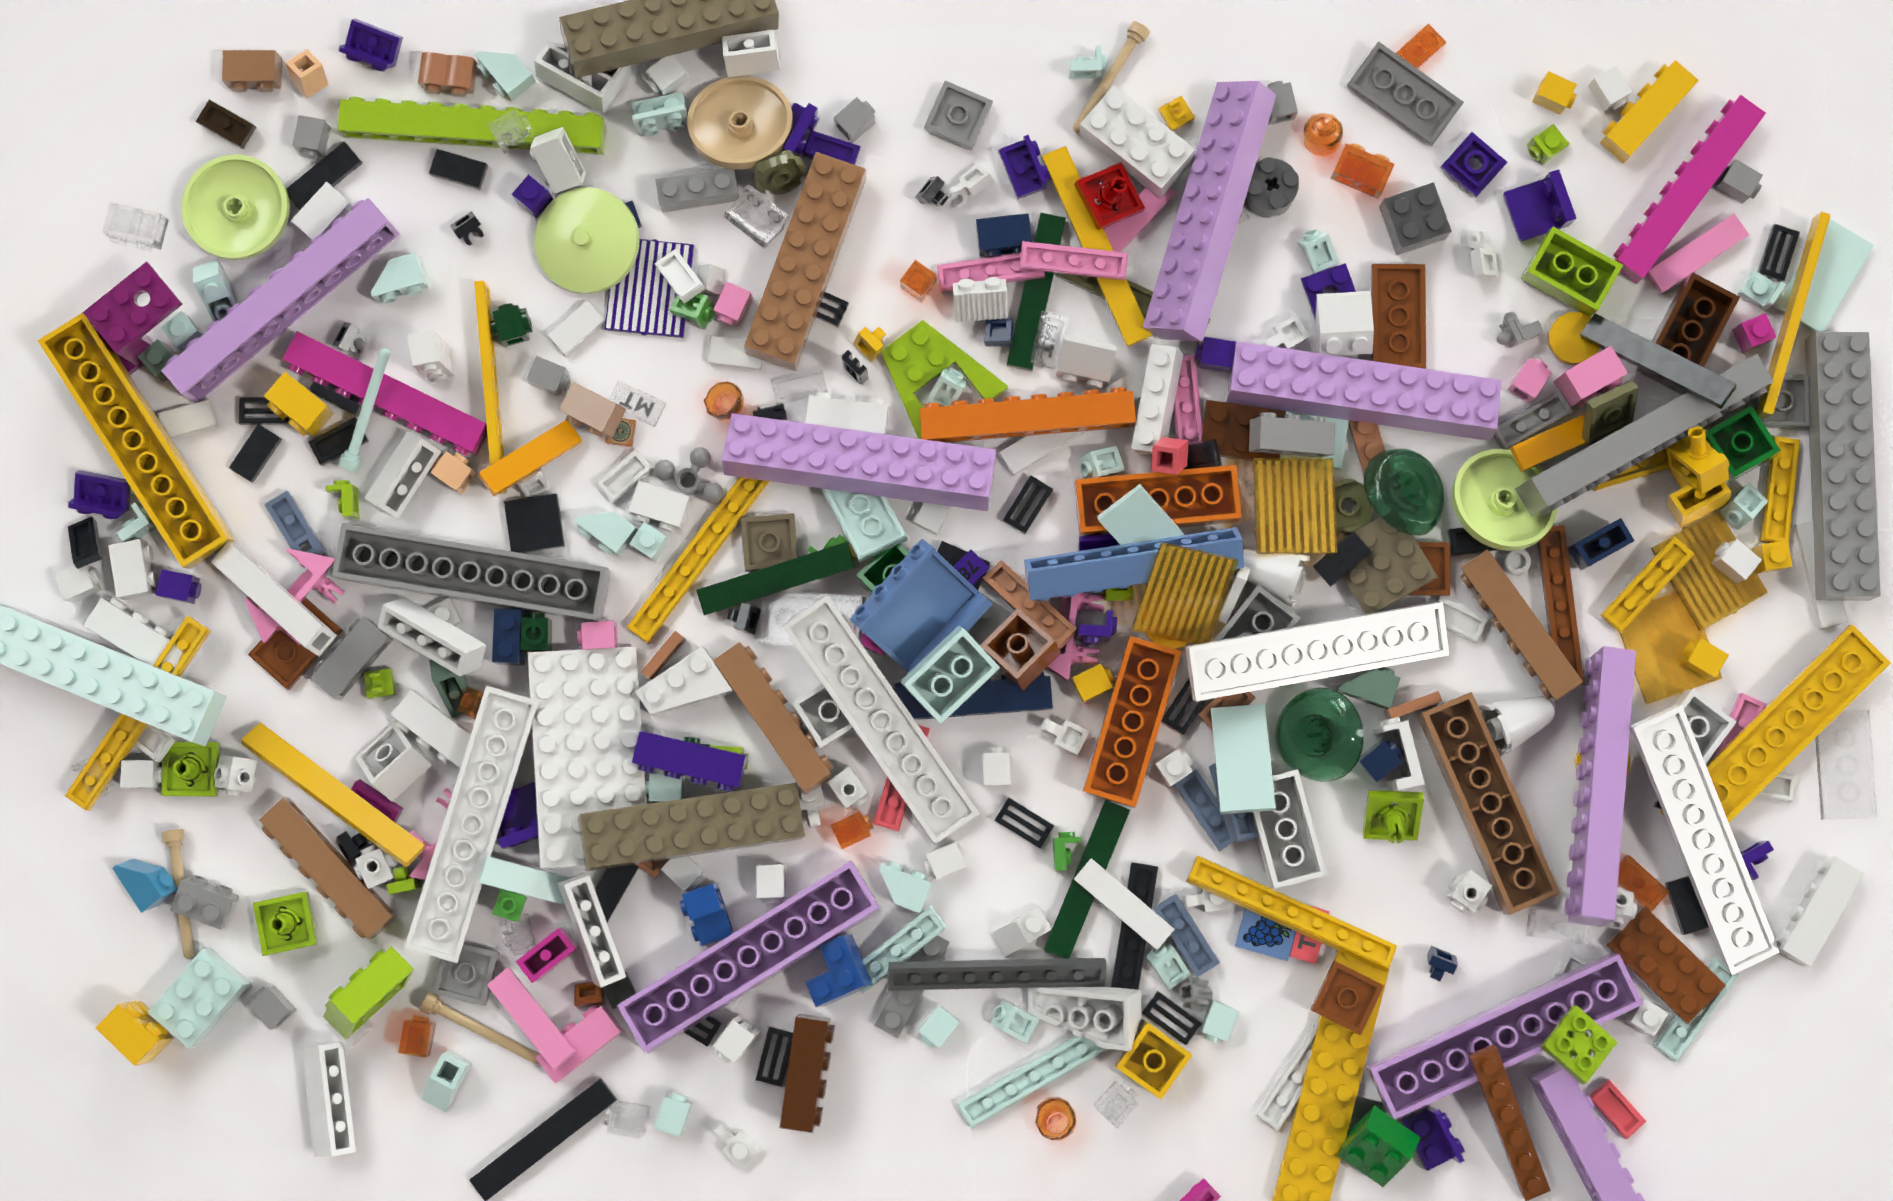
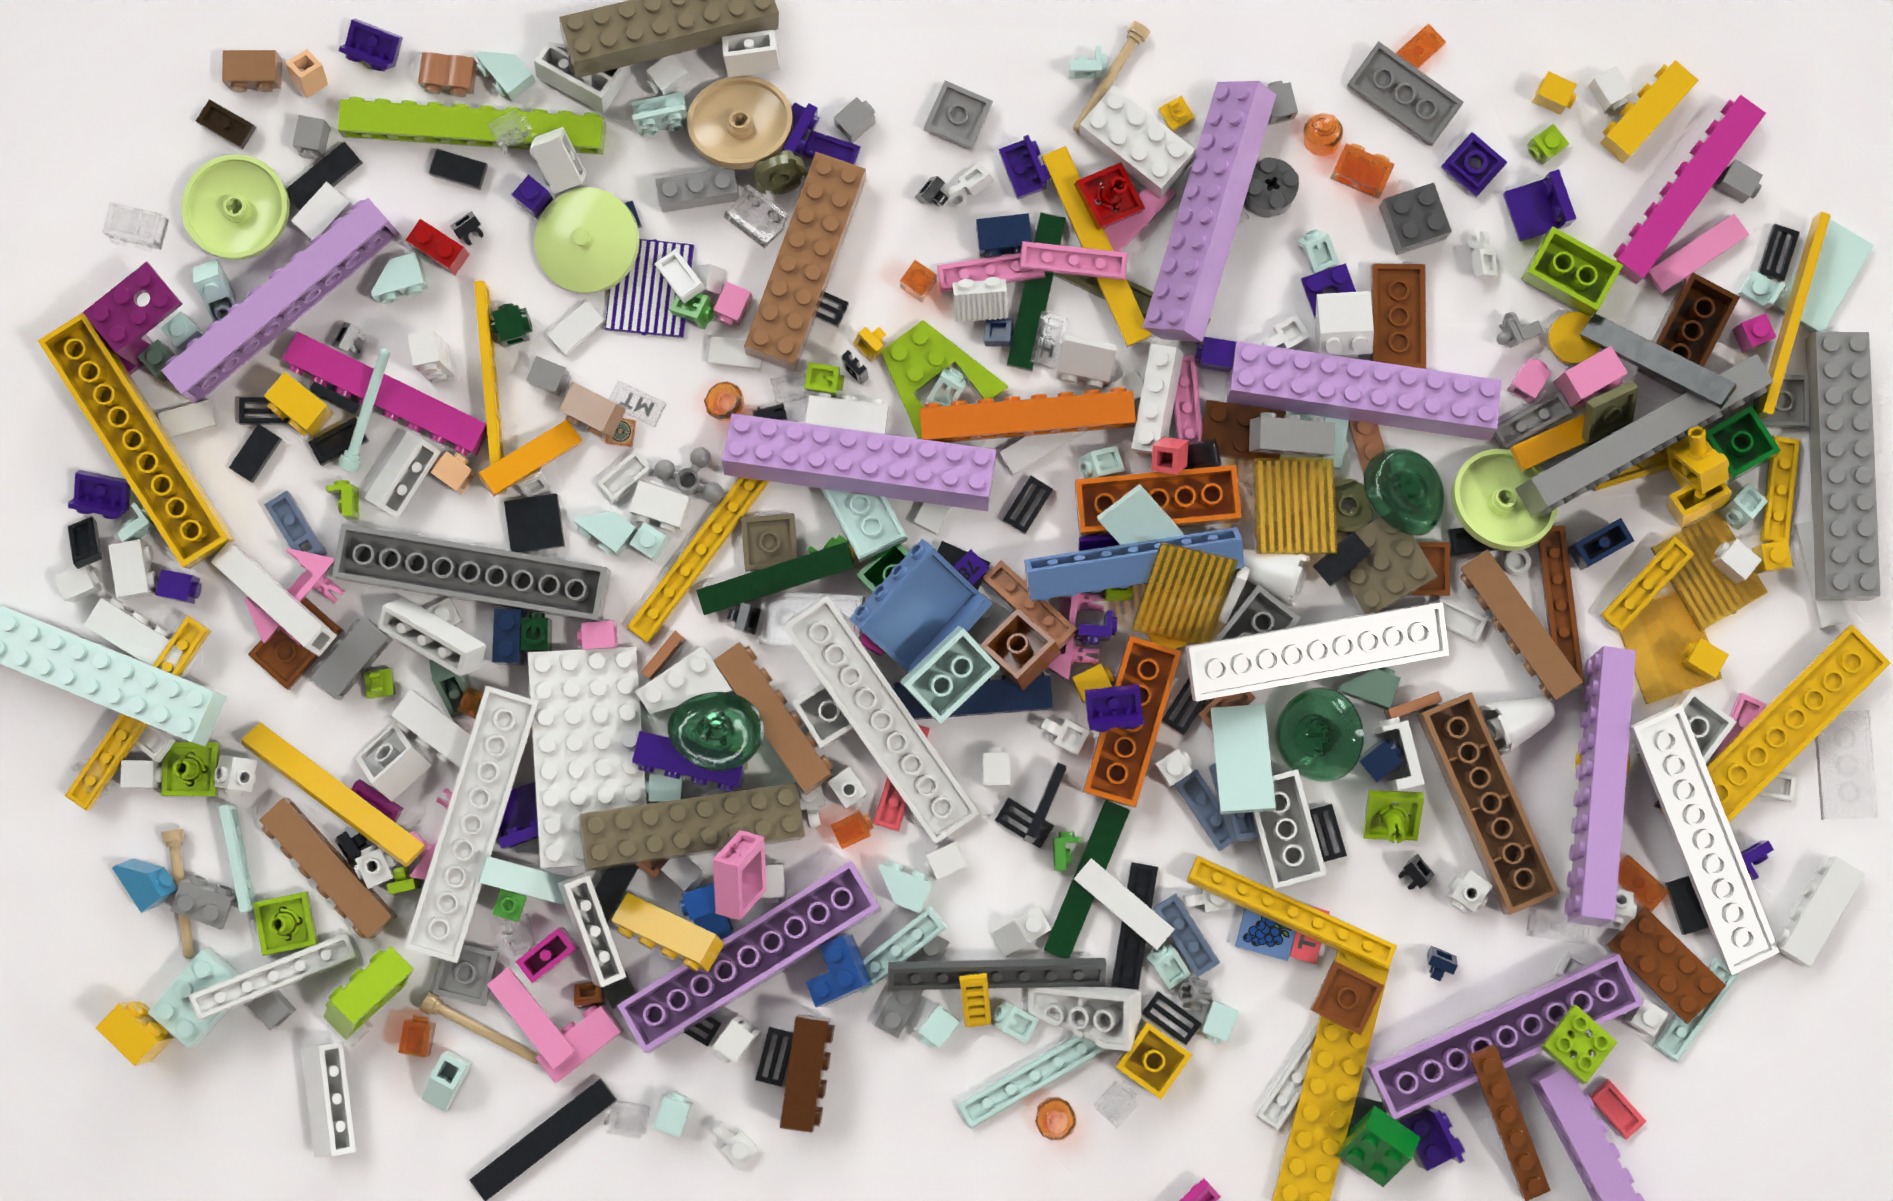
(237, 858): none -> light aqua tile
(272, 976): none -> white tile
(437, 247): none -> red brick
(667, 932): none -> yellow brick
(716, 731): none -> clear green hat
(739, 876): none -> bright pink window
(823, 379): none -> lime bracket
(975, 1000): none -> yellow slope
(1045, 803): none -> black tile
(1114, 708): none -> dark purple bracket
(1319, 811): none -> black tile
(1418, 871): none -> black tile

